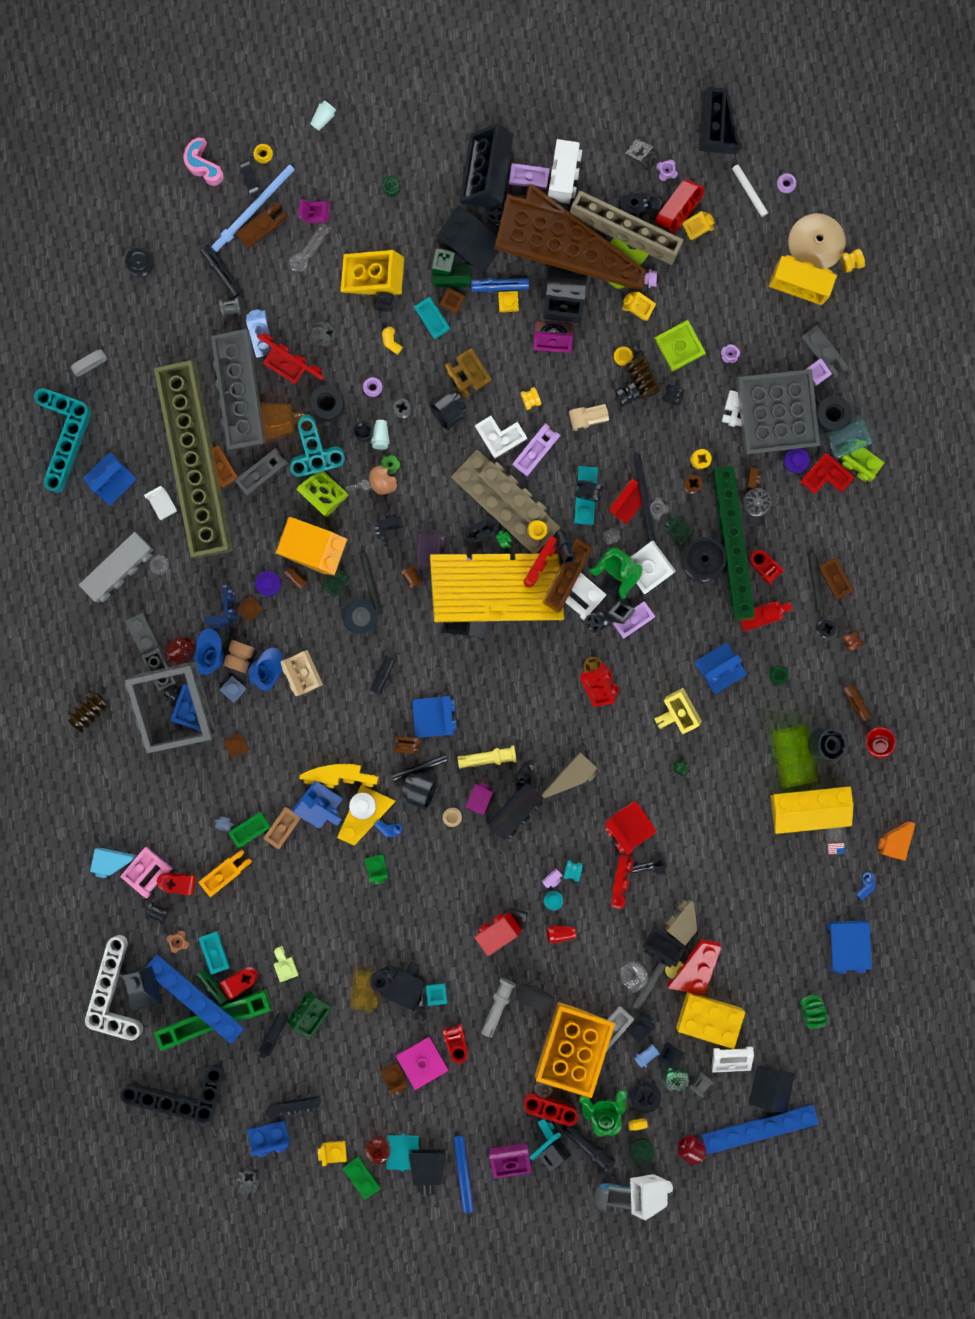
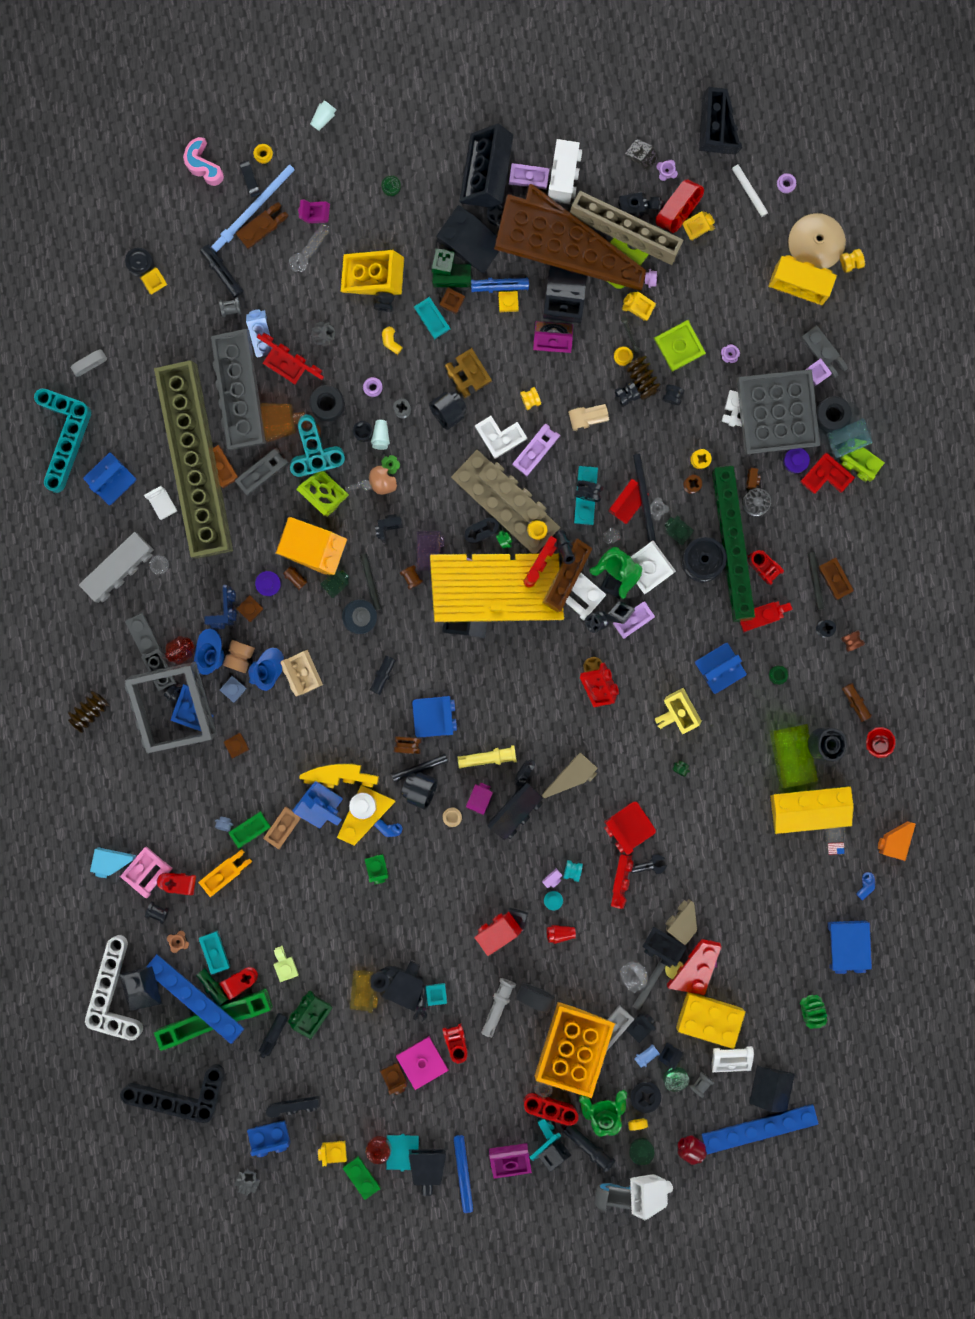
(153, 280): none -> yellow plate

